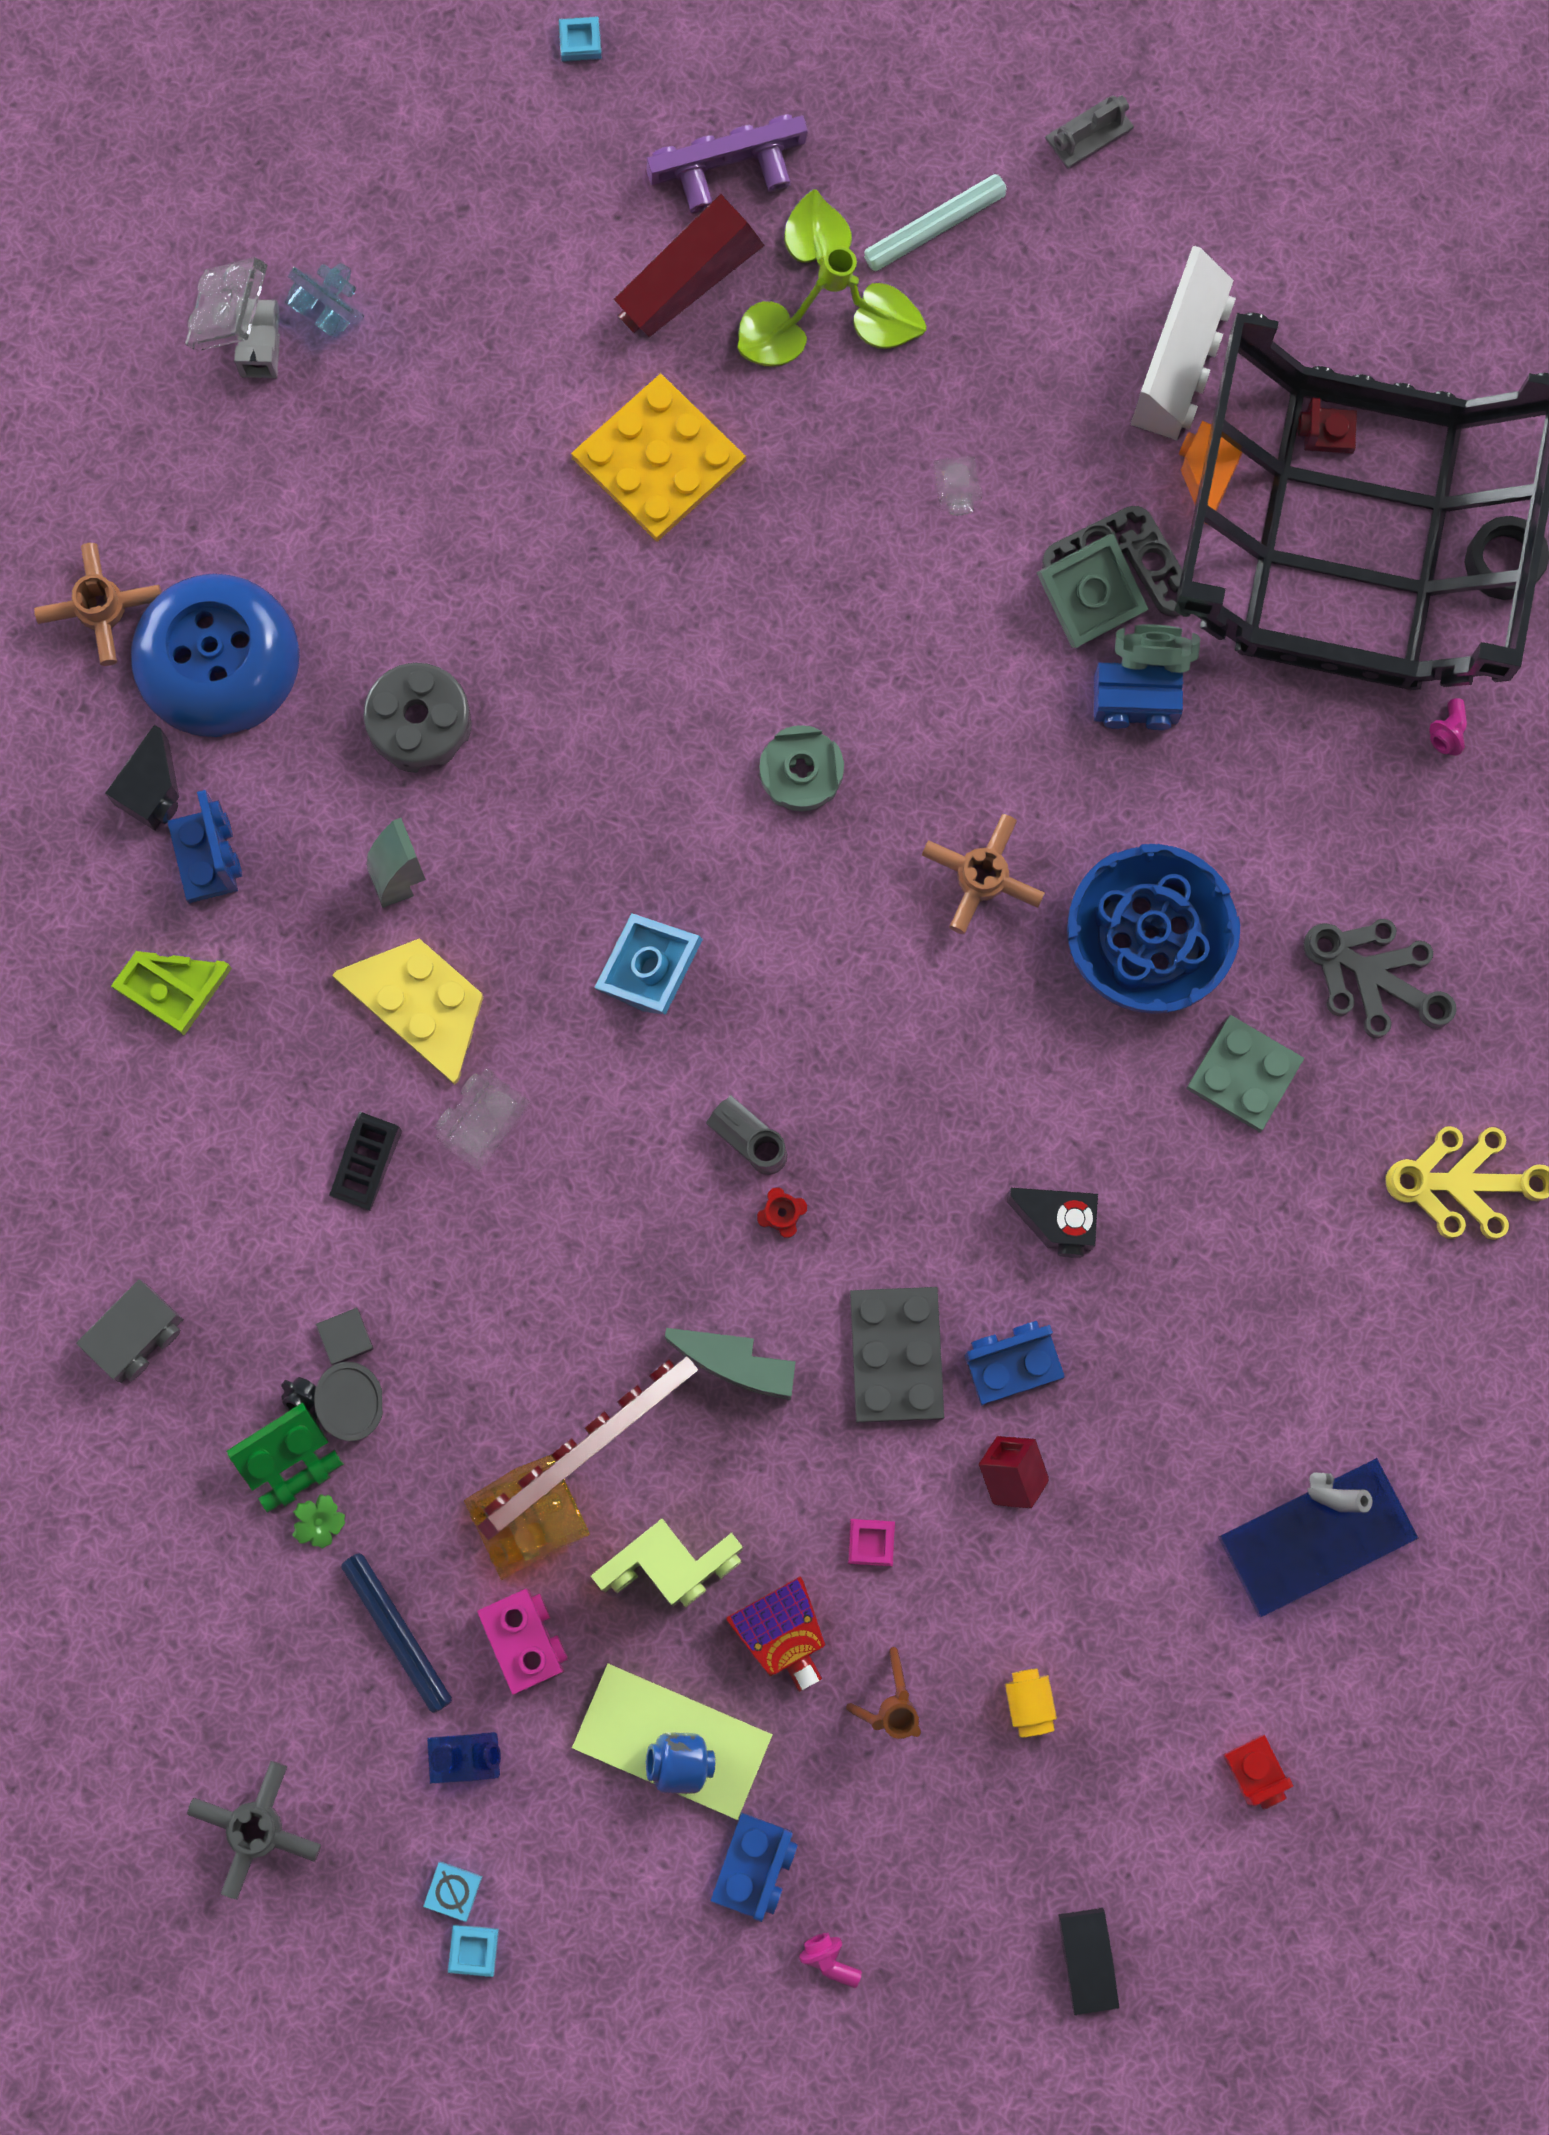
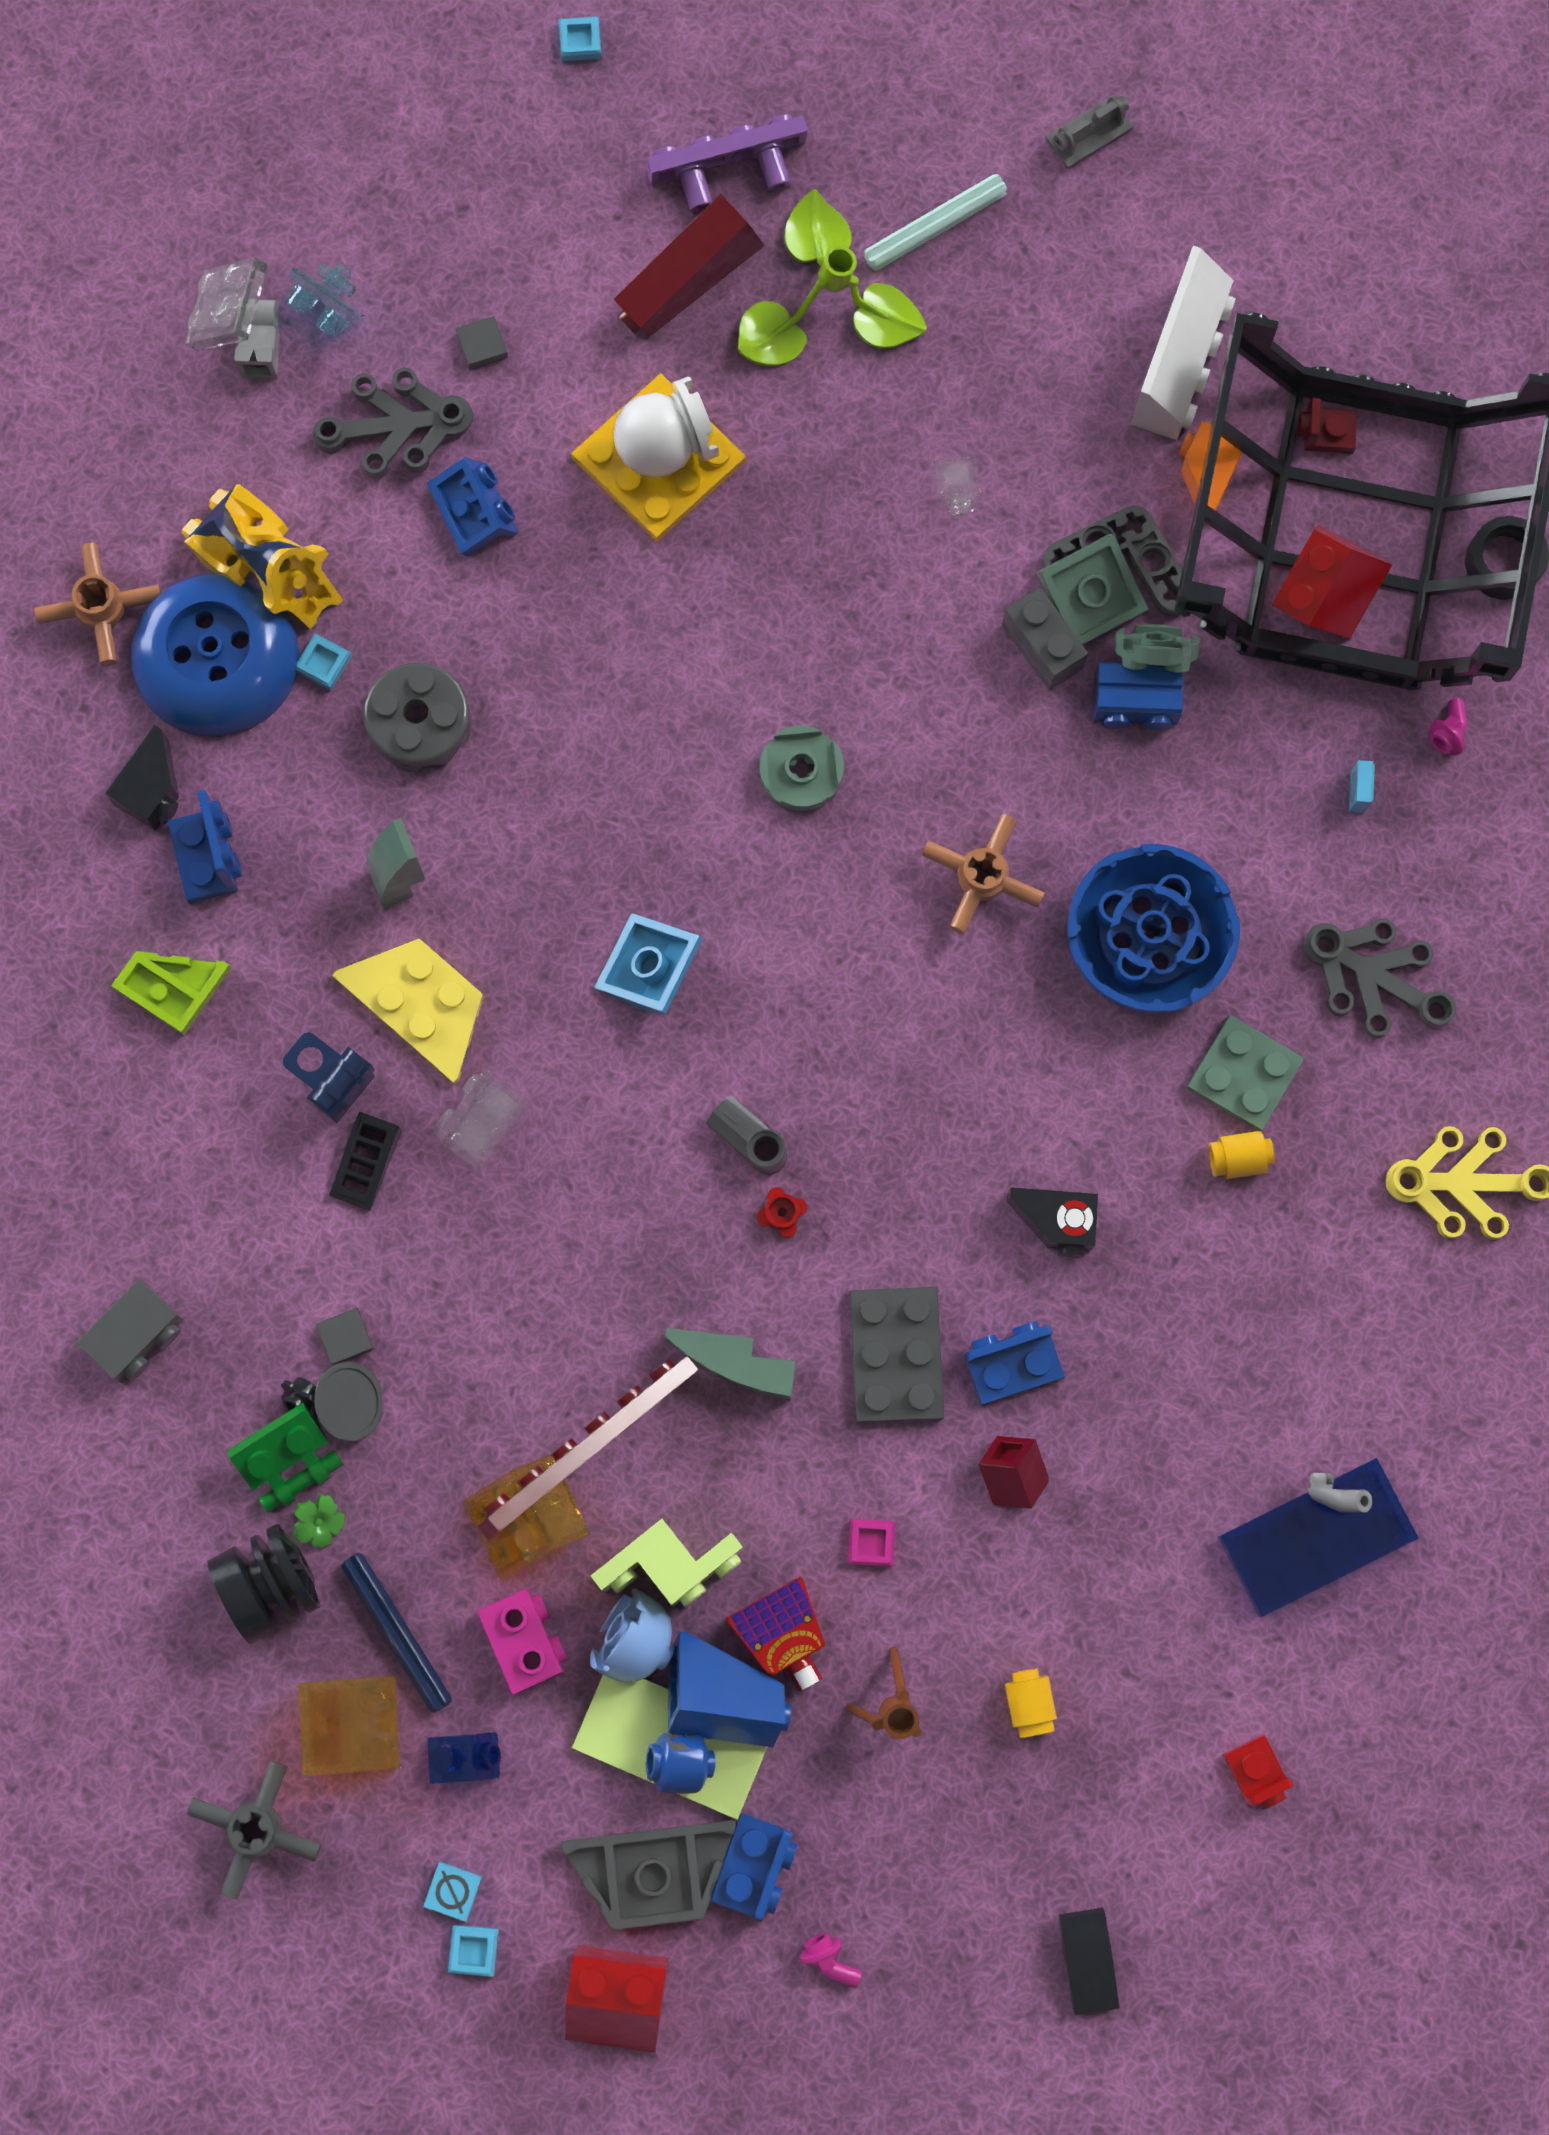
(234, 545): none -> yellow hips
(259, 1586): none -> black wheel
(323, 662): none -> medium azure tile
(336, 1081): none -> dark blue piece
(349, 1725): none -> clear yellow slope
(398, 423): none -> dark grey plant
(472, 505): none -> blue bracket
(481, 343): none -> dark grey tile
(615, 1998): none -> red slope
(635, 1639): none -> light blue cylinder
(652, 1873): none -> dark grey wing
(661, 431): none -> white tile
(722, 1696): none -> blue slope
(1044, 638): none -> dark grey brick
(1241, 1155): none -> yellow brick
(1331, 583): none -> red slope
(1361, 786): none -> medium azure tile

